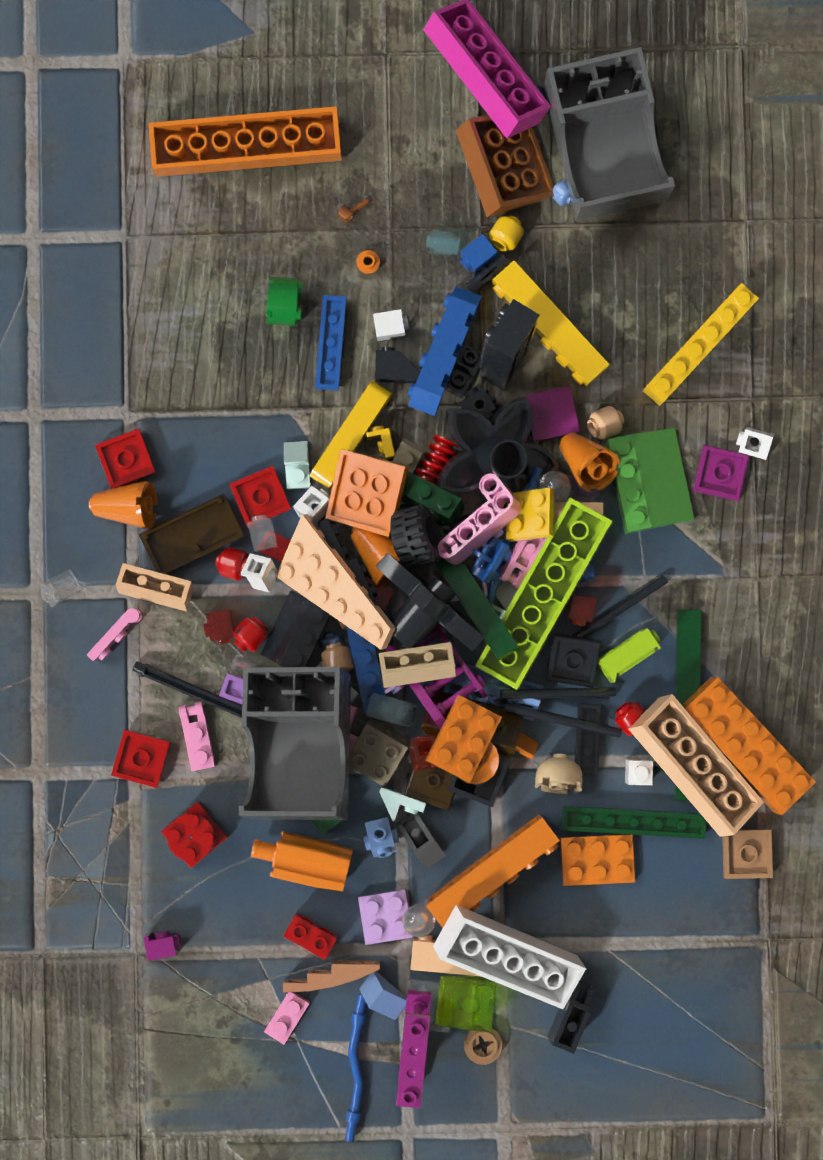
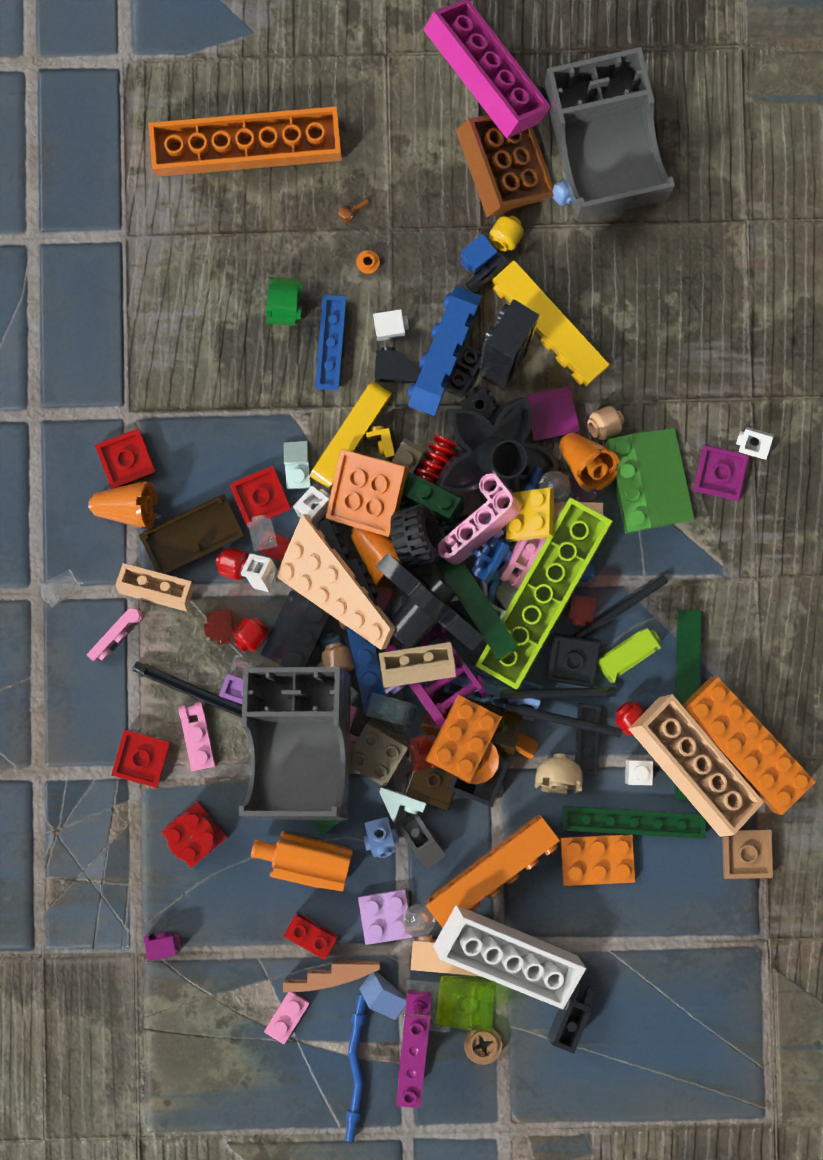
(442, 243): clear light blue brick -> none
(700, 344): yellow brick -> none

